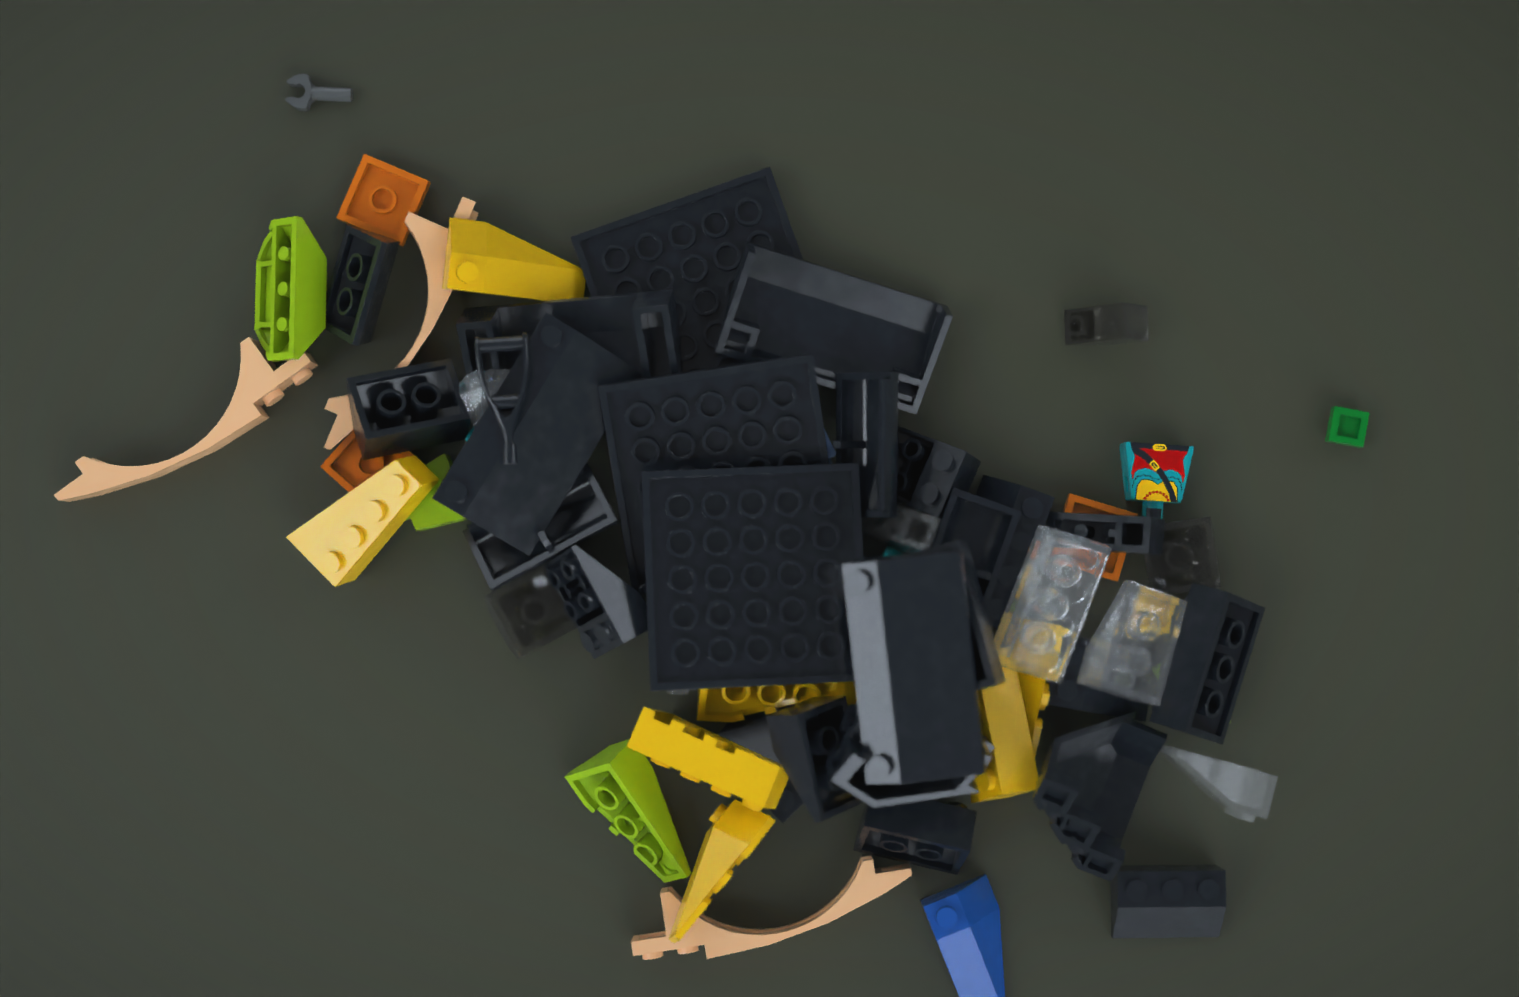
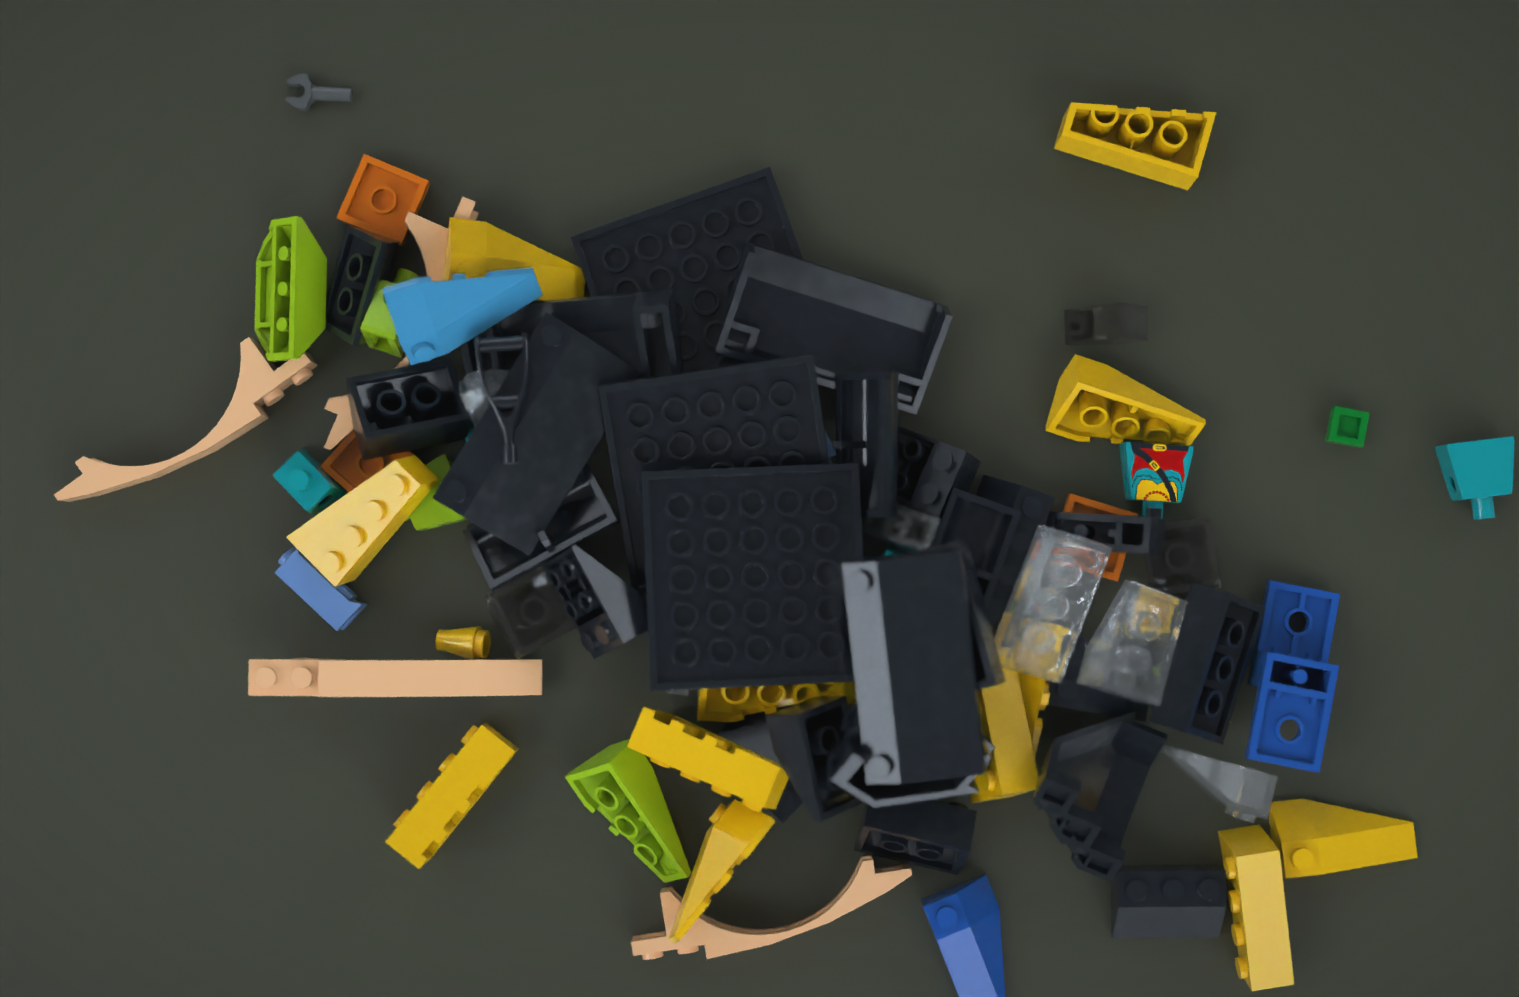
(308, 482): none -> teal torso
(332, 603): none -> medium blue window
(378, 324): none -> lime torso
(394, 677): none -> light nougat slope
(446, 314): none -> dark azure wedge
(452, 795): none -> yellow wedge
(465, 642): none -> yellow cone
(1105, 403): none -> yellow wedge
(1138, 140): none -> yellow wedge
(1257, 907): none -> yellow wedge
(1293, 676): none -> blue bracket
(1333, 838): none -> yellow wedge
(1478, 472): none -> teal torso

